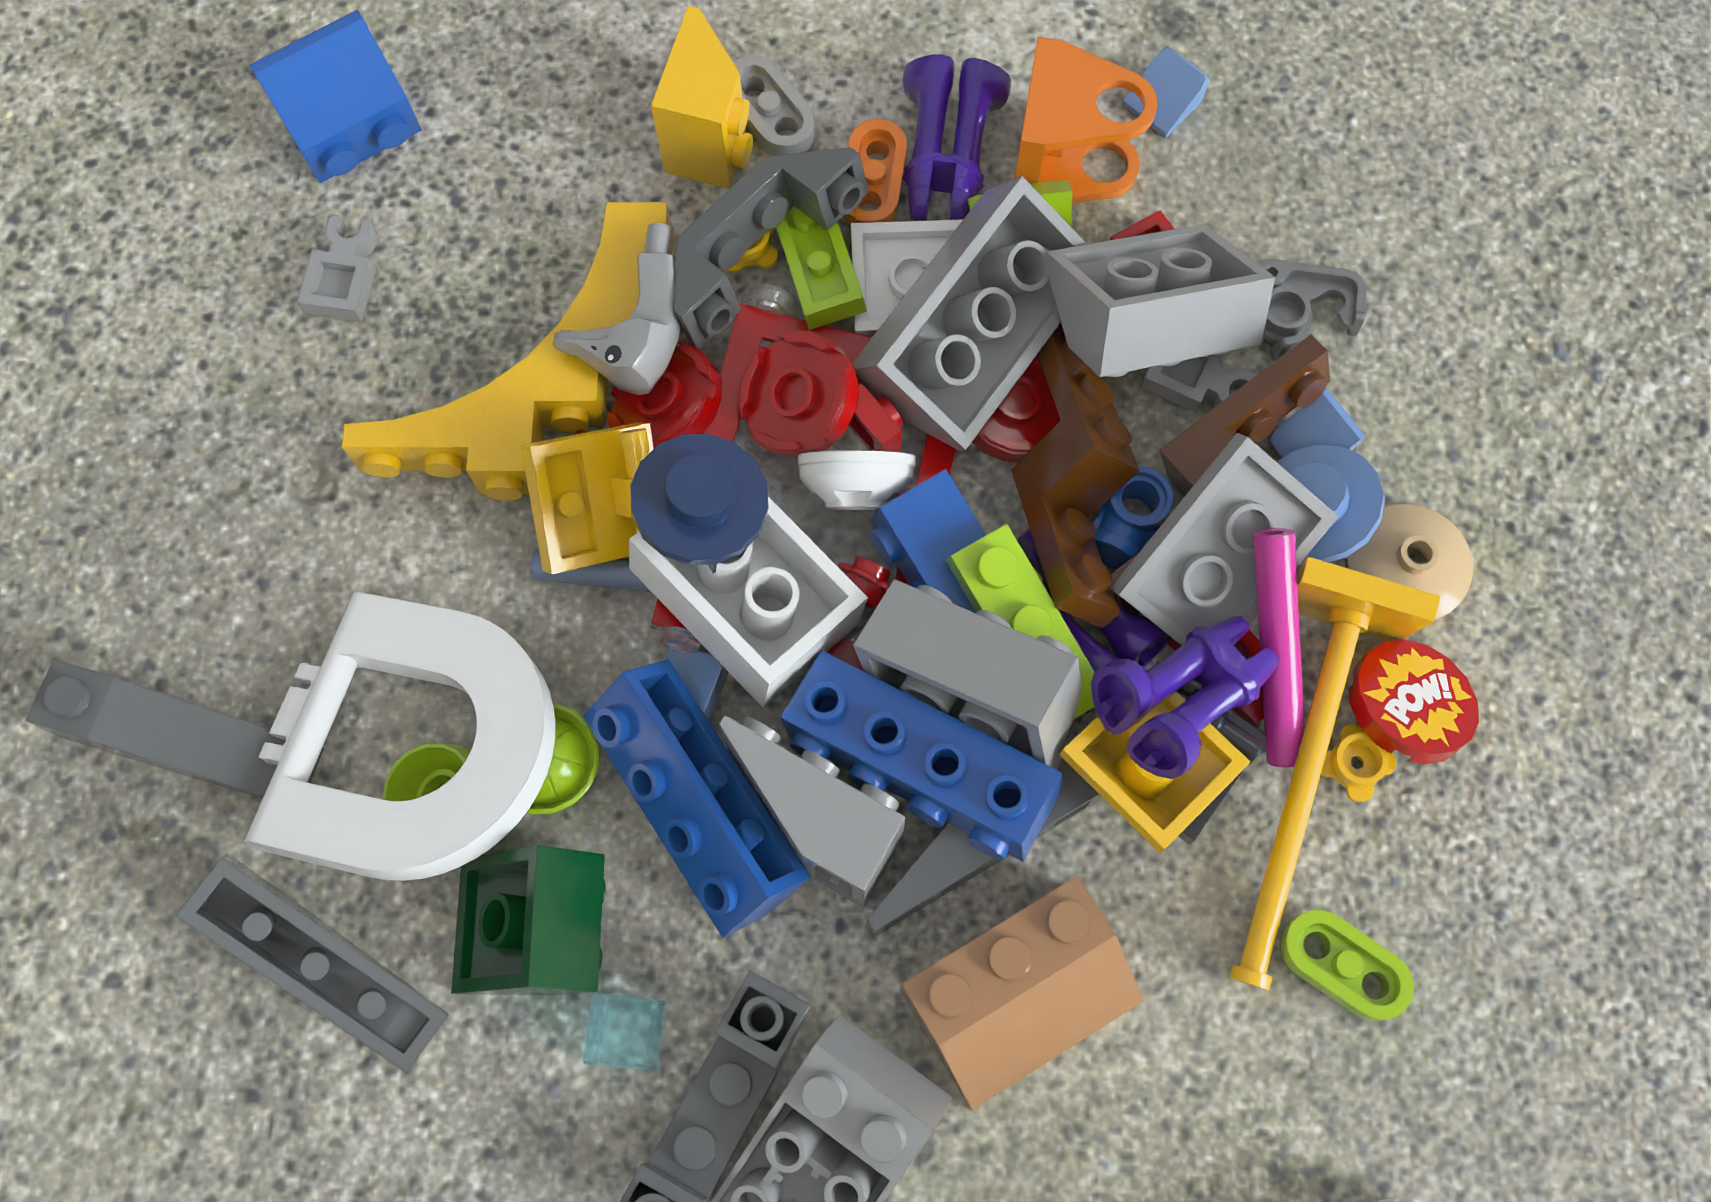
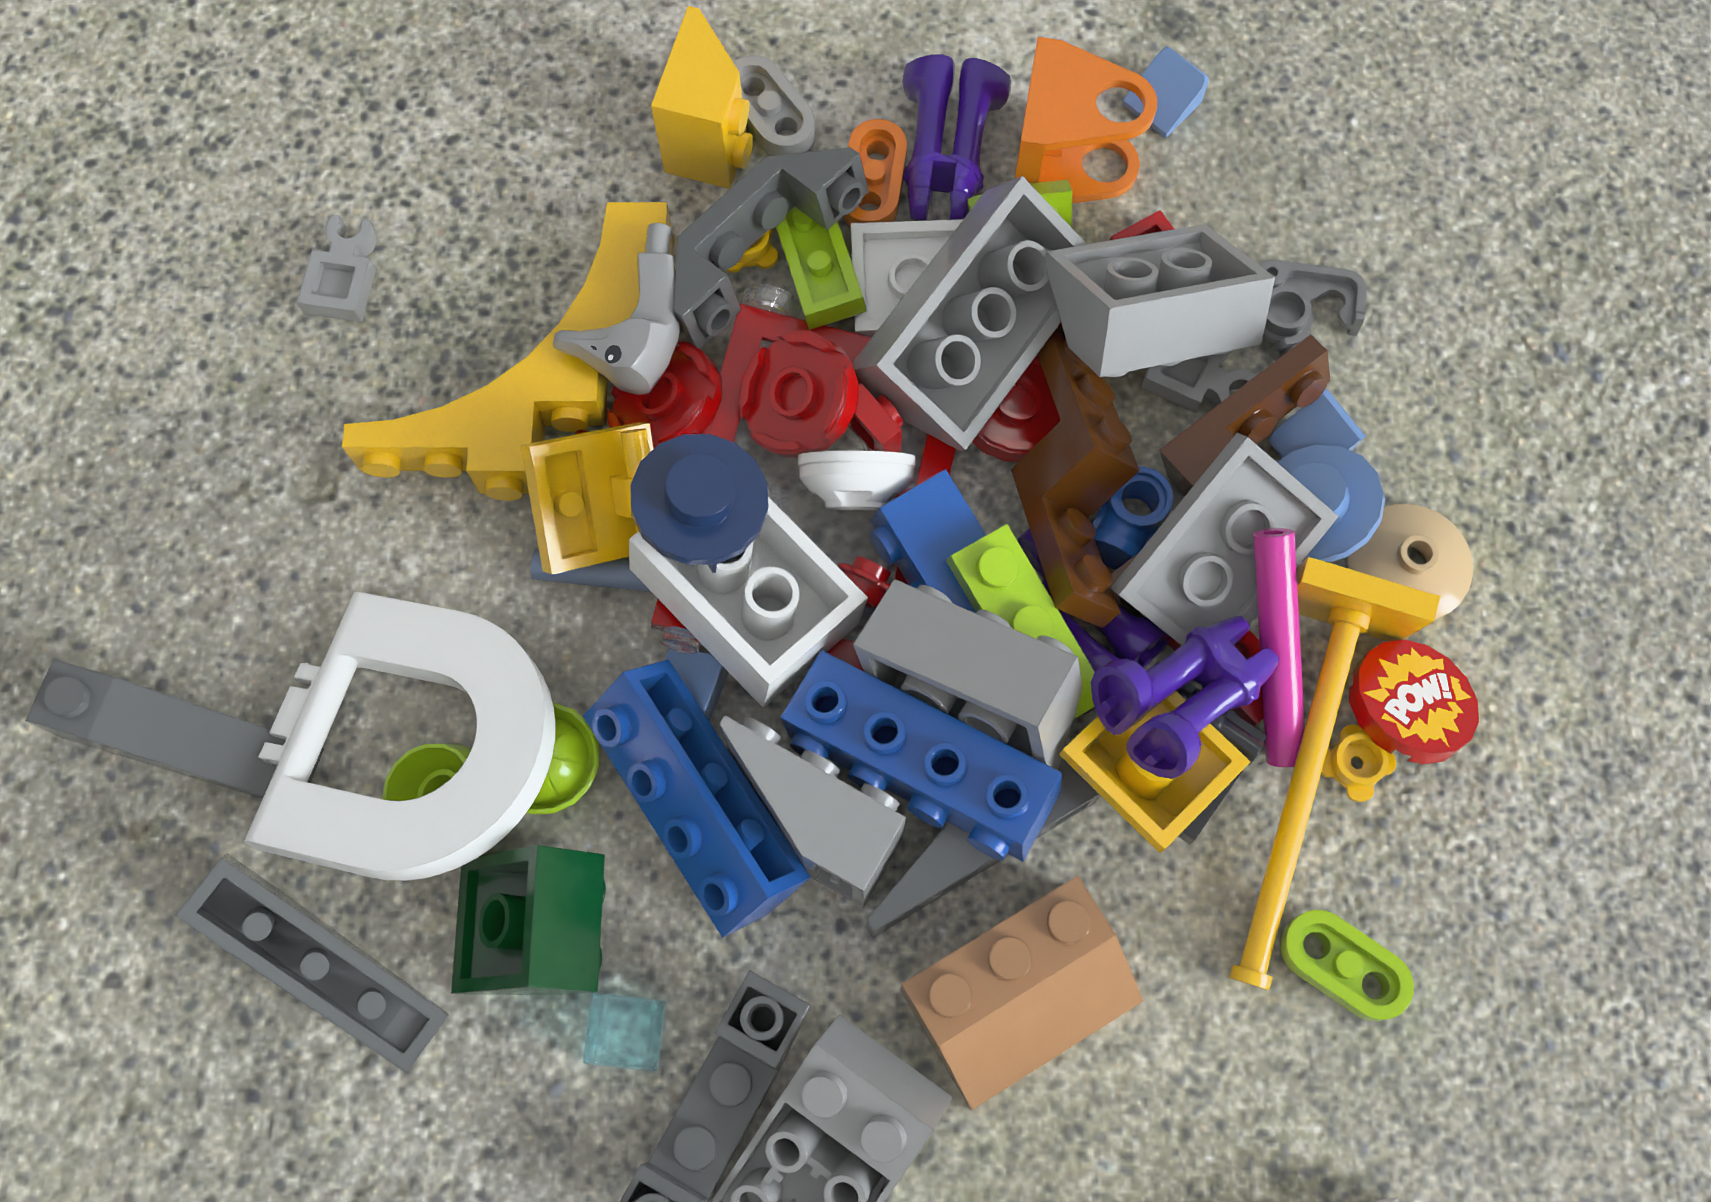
(337, 96): slope -> none

